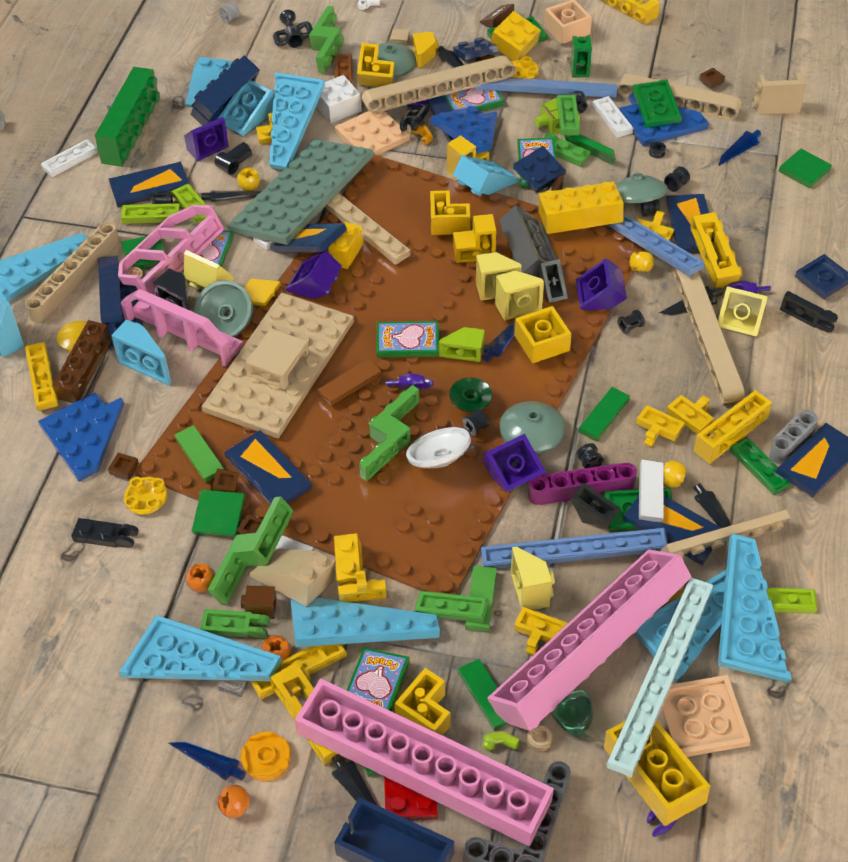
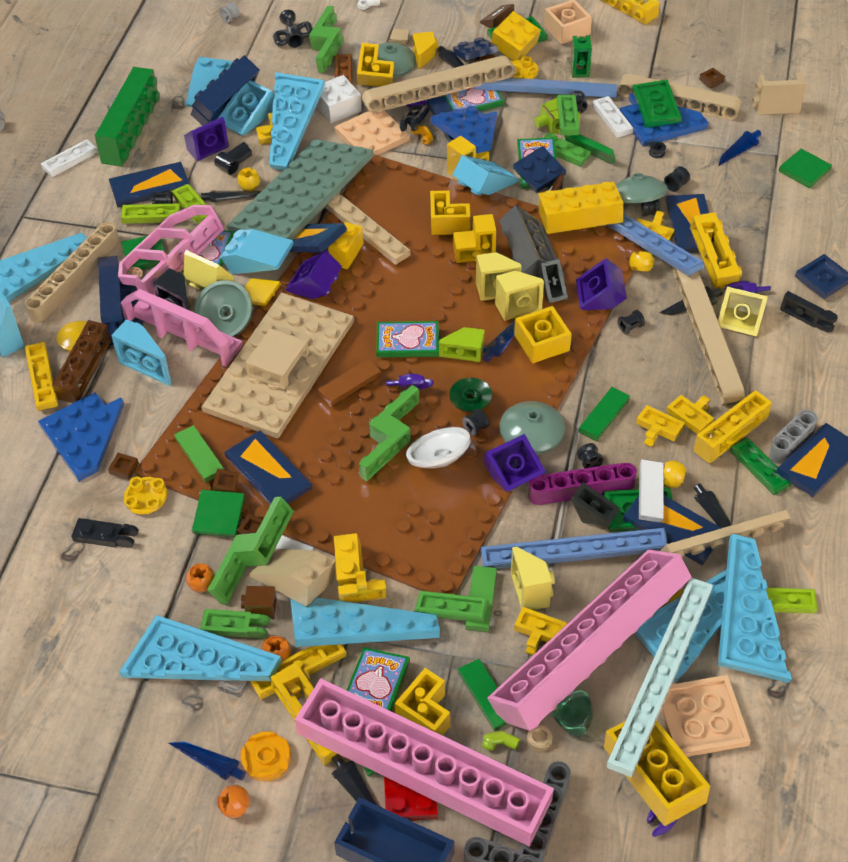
(255, 251): none -> medium azure slope

